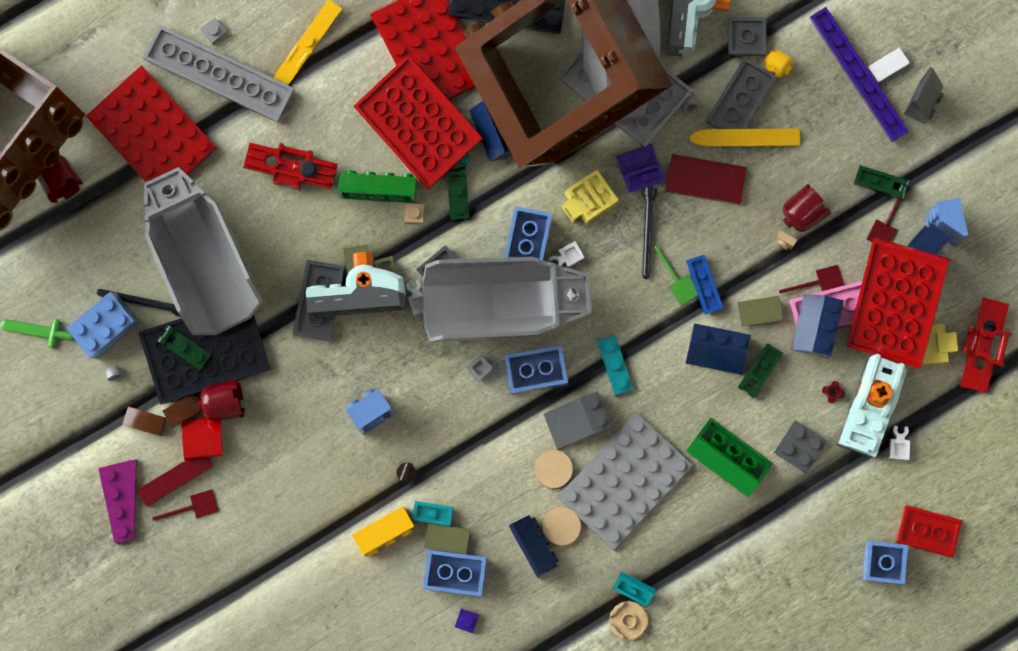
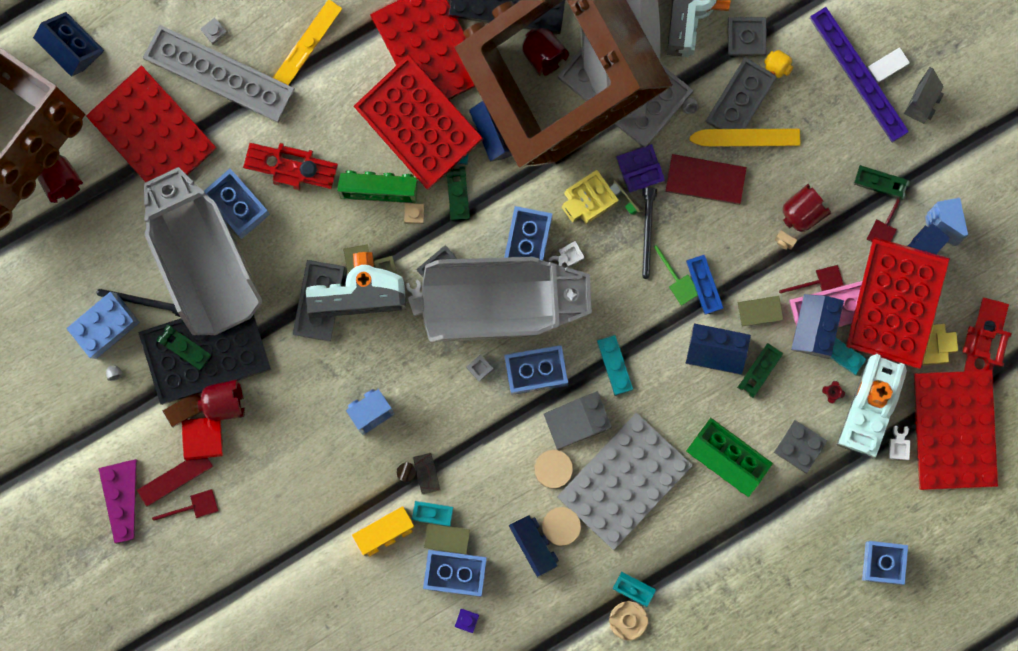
(37, 330): bright green sword -> none
(67, 43): none -> dark blue slope
(144, 421): reddish brown slope -> none
(237, 203): none -> medium blue brick
(426, 473): none -> clear smoke tile
(544, 50): none -> dark red cylinder
(618, 188): none -> piece
(847, 357): none -> teal plate
(928, 531): red tile -> none
(955, 430): none -> red plate

